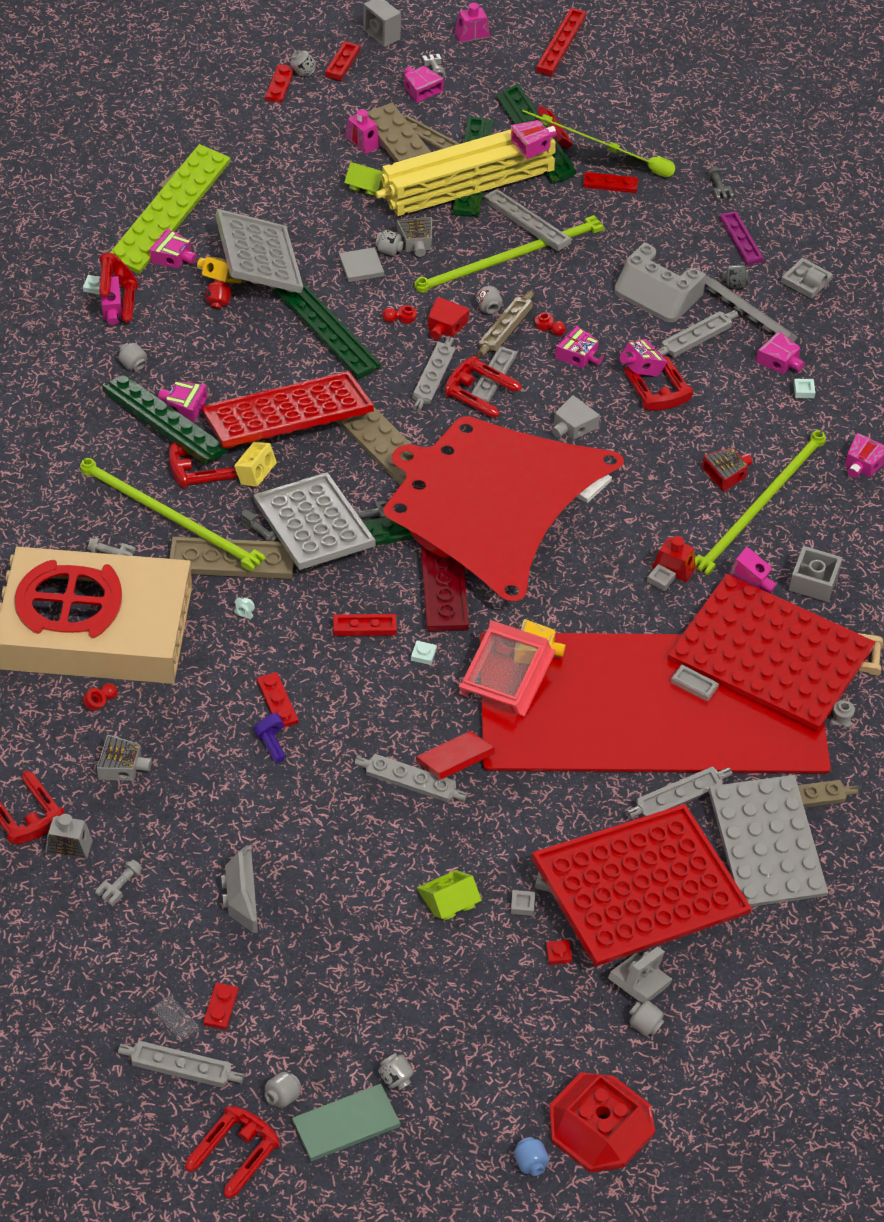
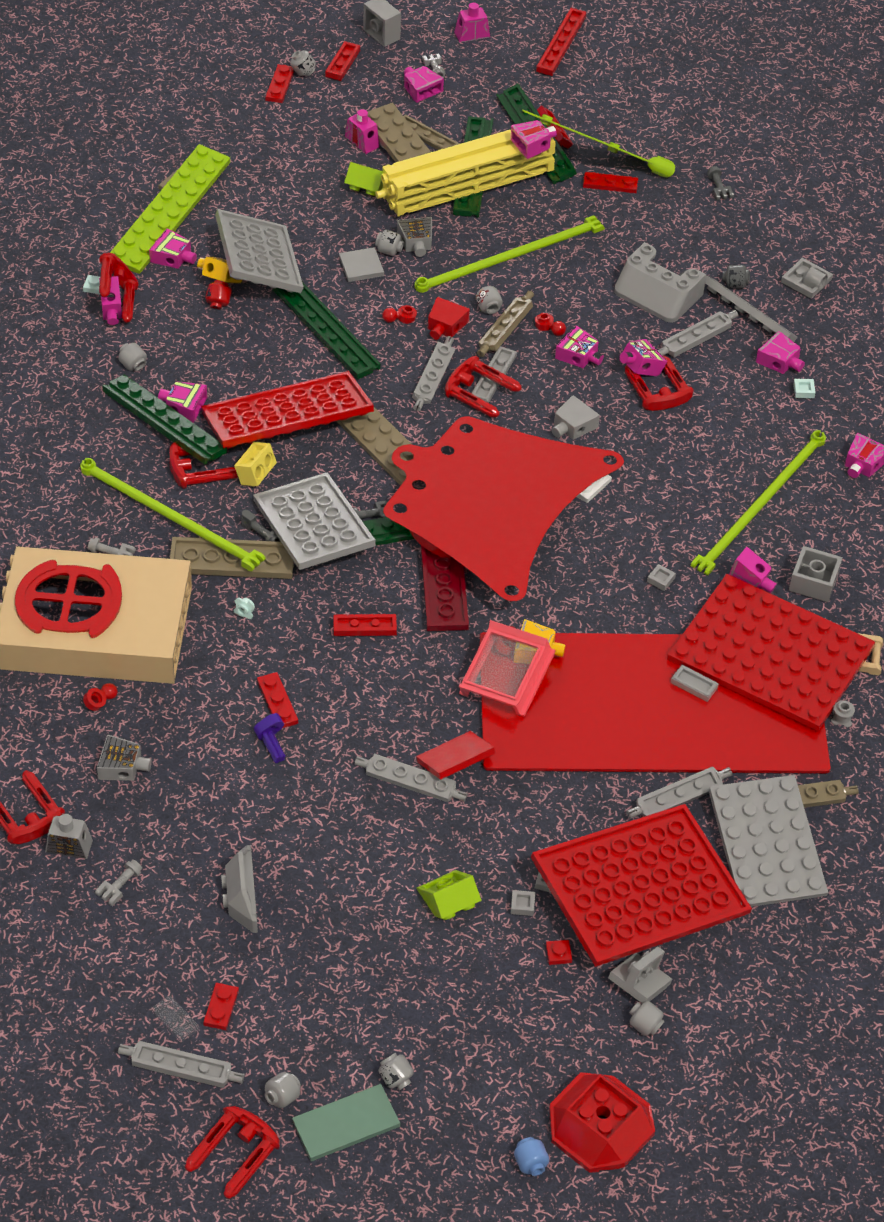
(423, 652): light aqua plate -> none
(527, 220): light grey tile -> none
(677, 558): red torso -> none
(726, 467): torso -> none
(741, 238): magenta tile -> none

